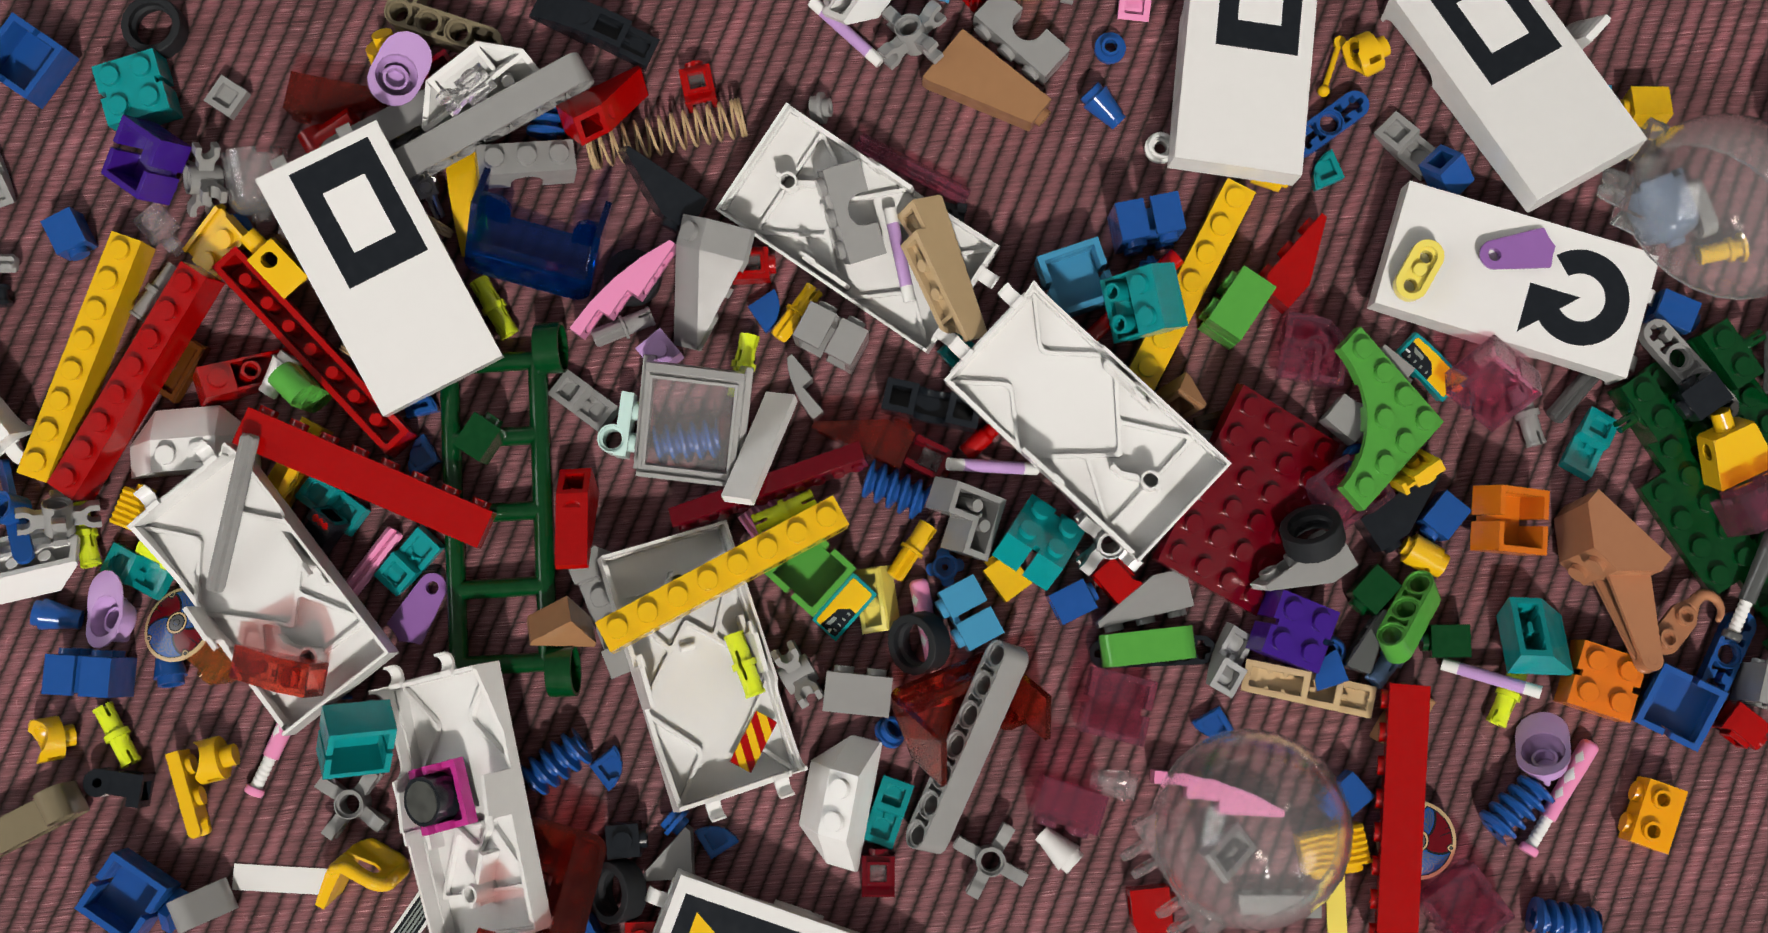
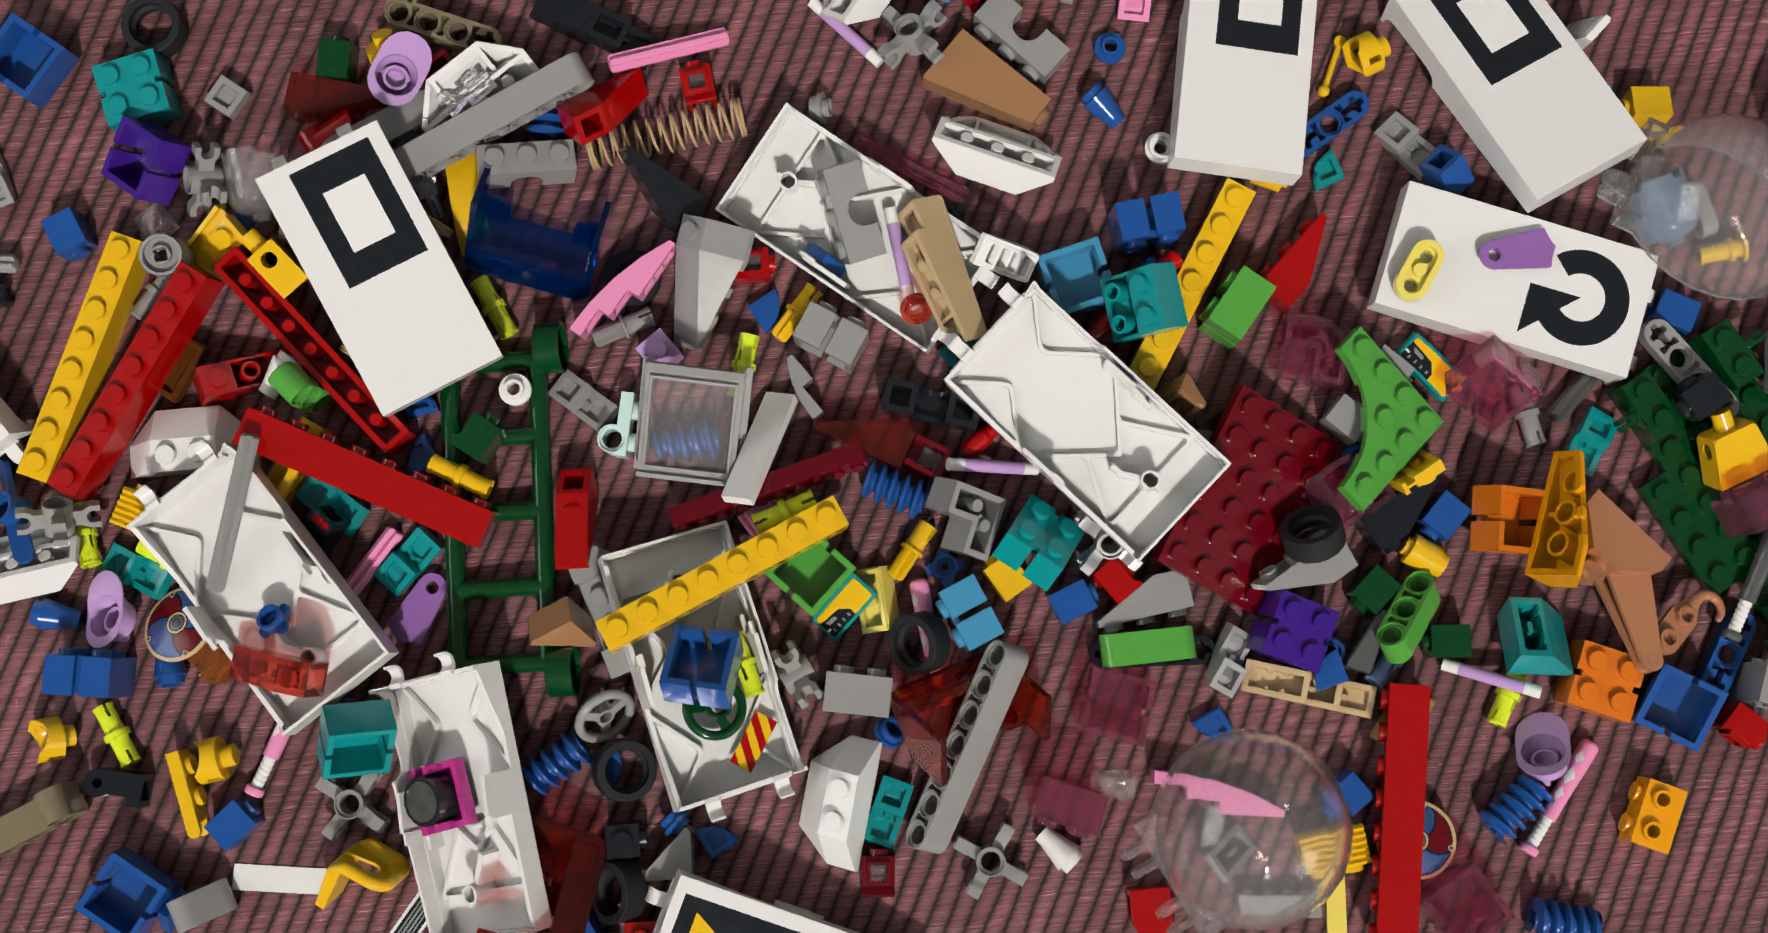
(162, 254): none -> light grey wheel
(235, 823): none -> blue brick
(273, 620): none -> blue plate
(337, 59): none -> dark green brick
(460, 476): none -> yellow pin
(522, 396): none -> white plate
(602, 710): none -> light grey piece
(646, 780): none -> black tyre
(668, 50): none -> bright pink axle
(701, 673): none -> blue piece
(727, 729): none -> dark green piece
(825, 259): none -> blue tile
(916, 316): none -> clear red plate
(995, 154): none -> white wedge
(1005, 258): none -> white slope
(1561, 526): none -> light orange wedge

